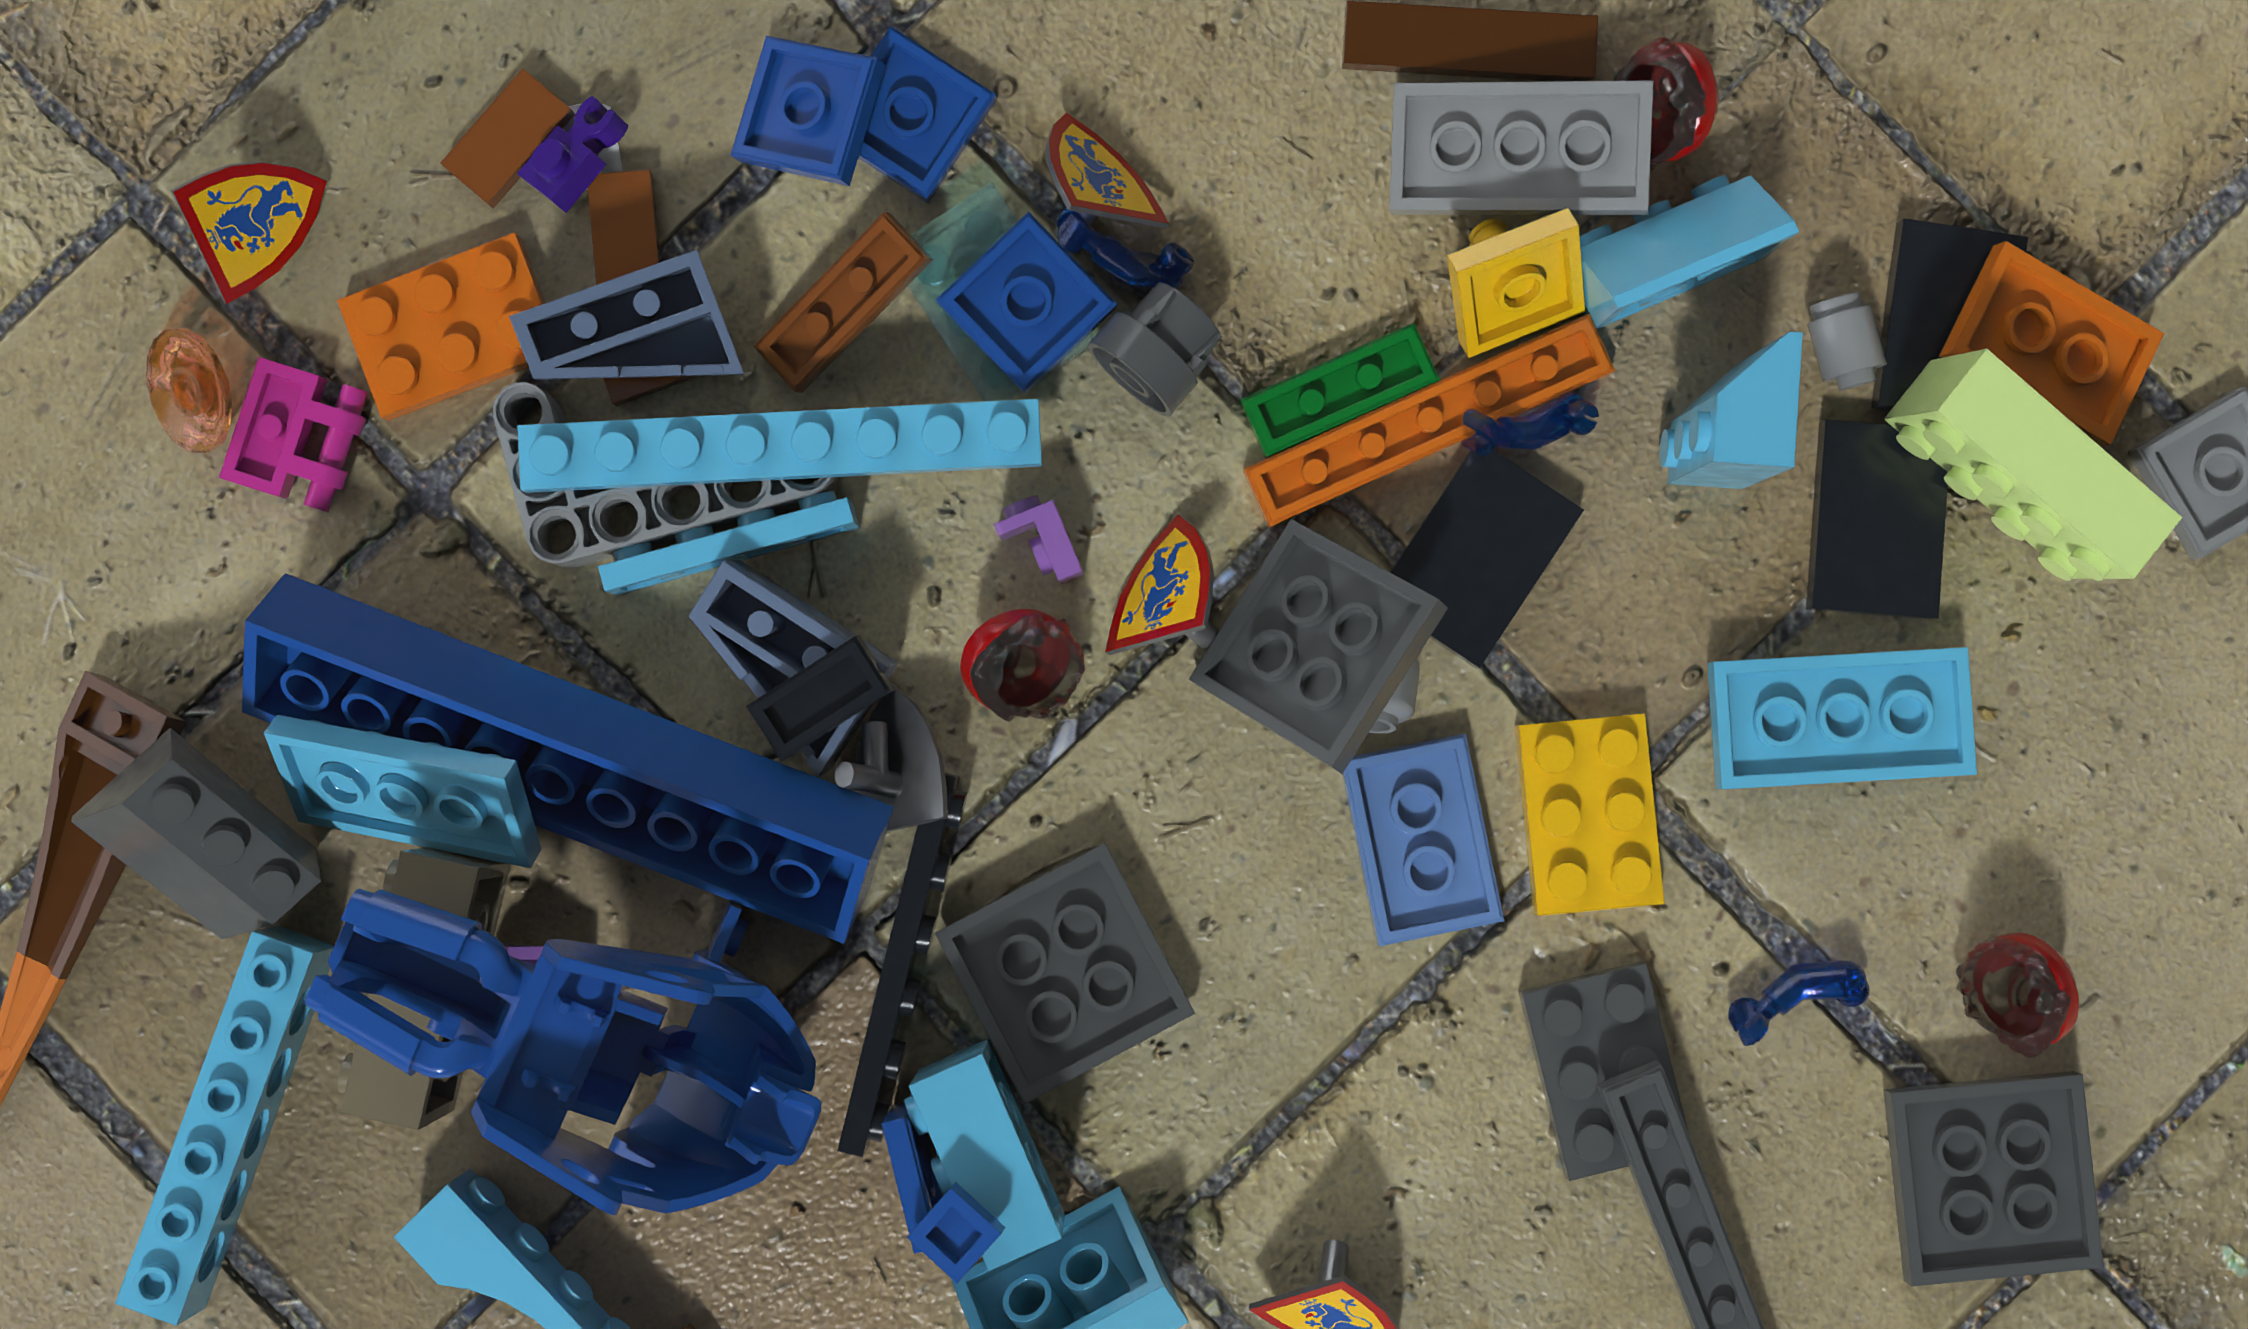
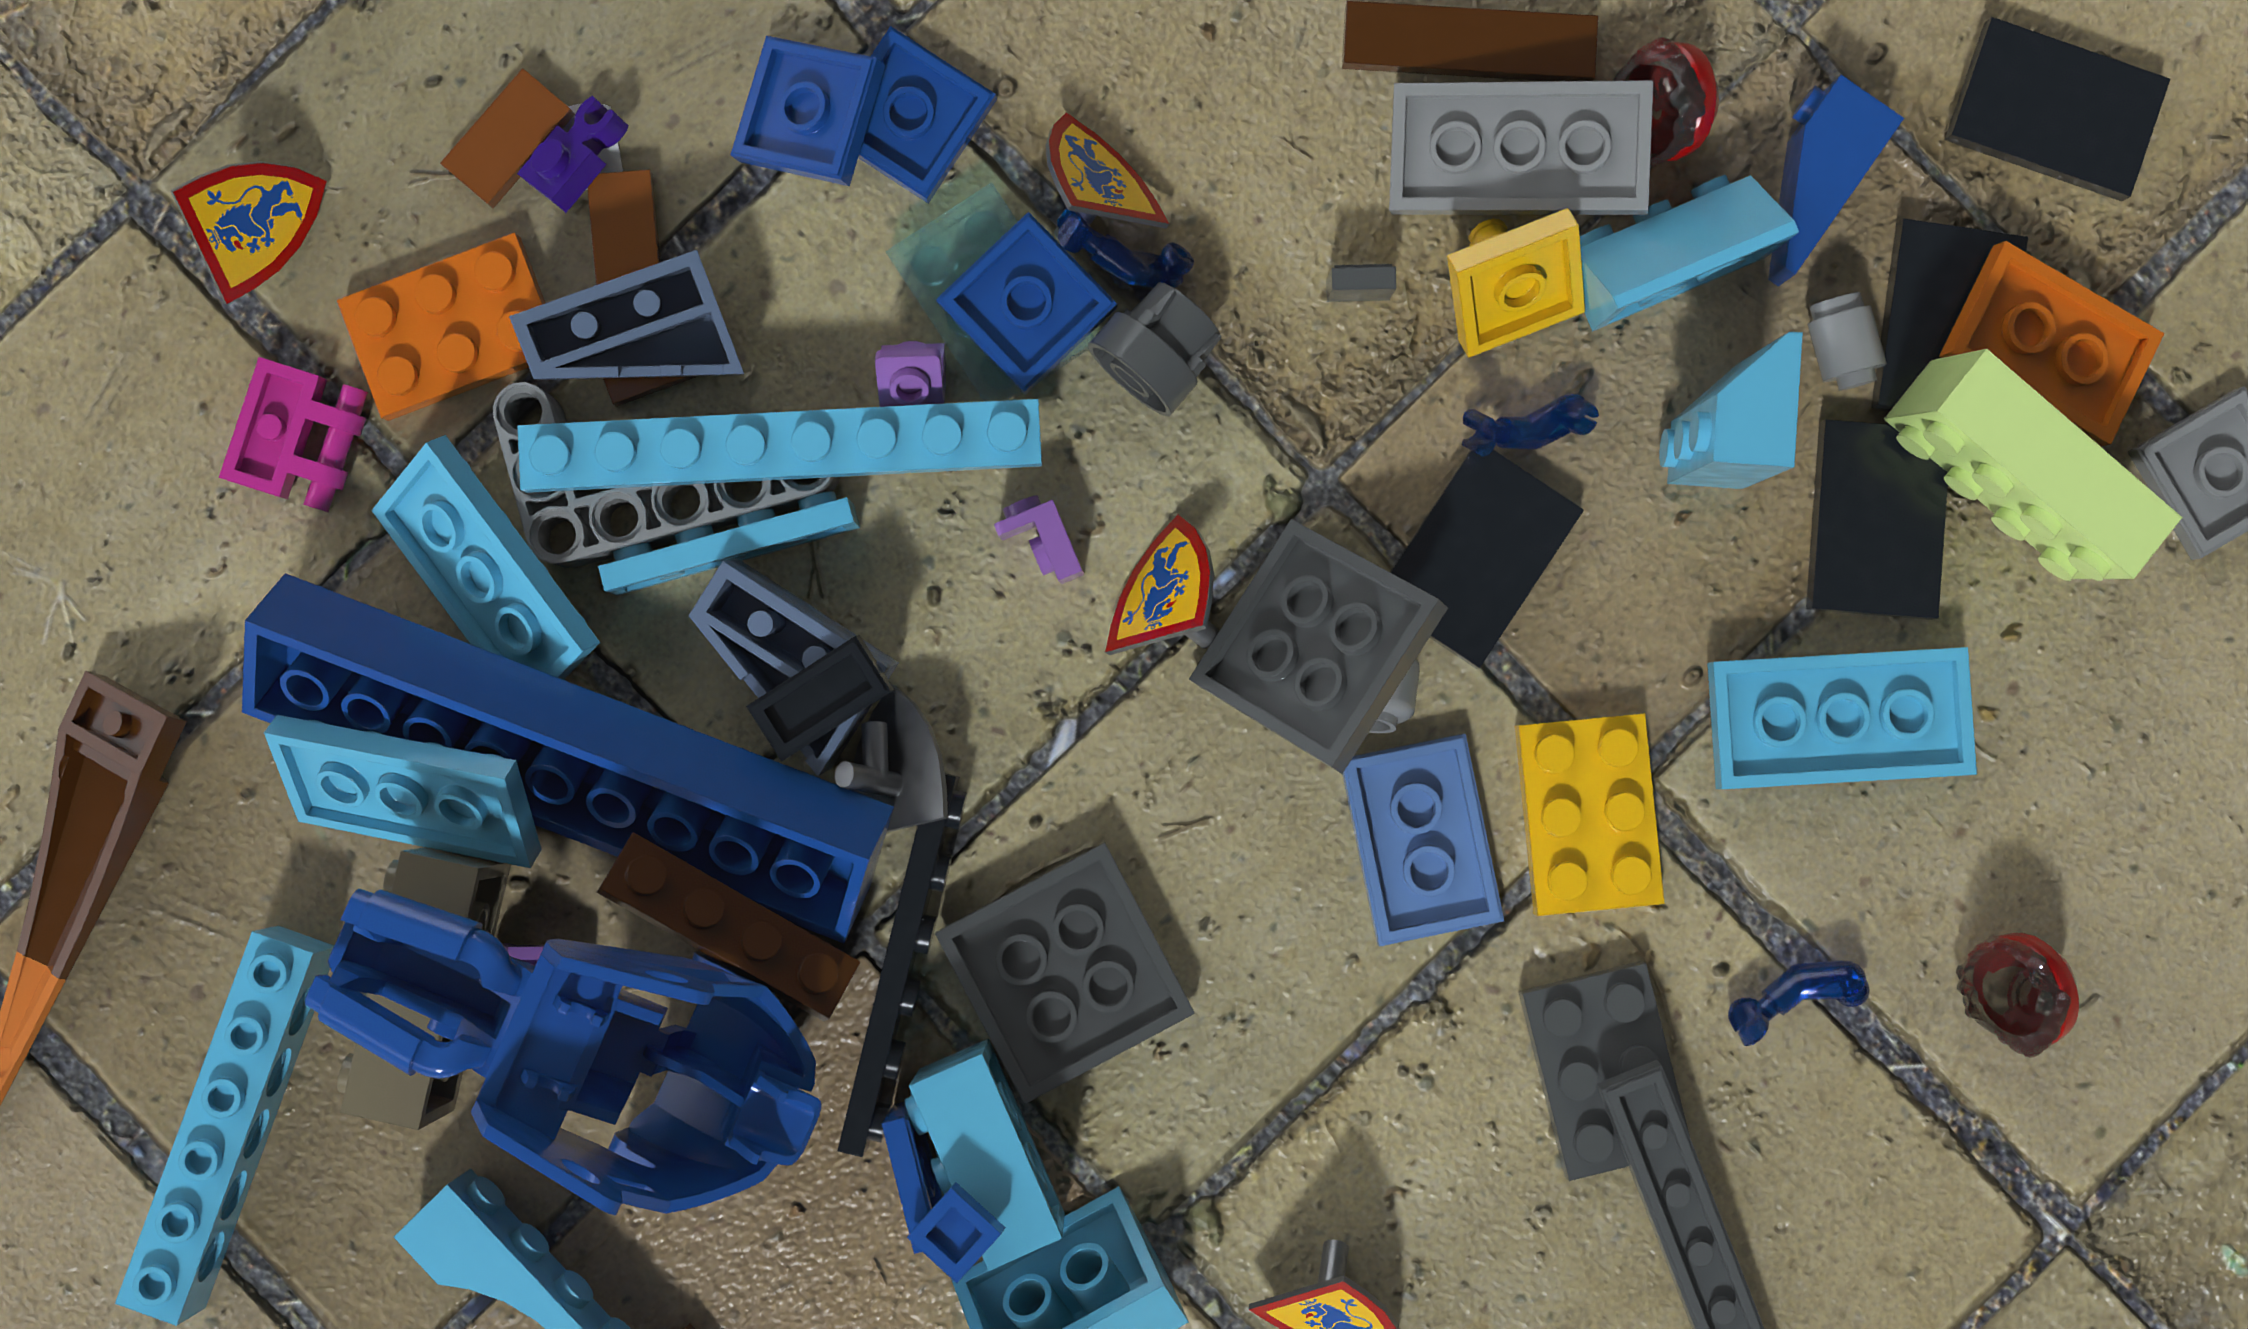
(189, 390): clear orange dish -> none
(201, 839): dark grey slope -> none
(481, 564): none -> medium azure plate
(728, 927): none -> reddish brown plate
(843, 302): dark orange tile -> none
(911, 374): none -> medium lavender bracket
(1022, 664): clear smoke hair -> none
(1339, 390): green tile -> none
(1361, 282): none -> dark grey tile
(1427, 420): orange tile -> none
(1824, 163): none -> blue slope
(1993, 1178): dark grey plate -> none
(2057, 109): none -> black tile

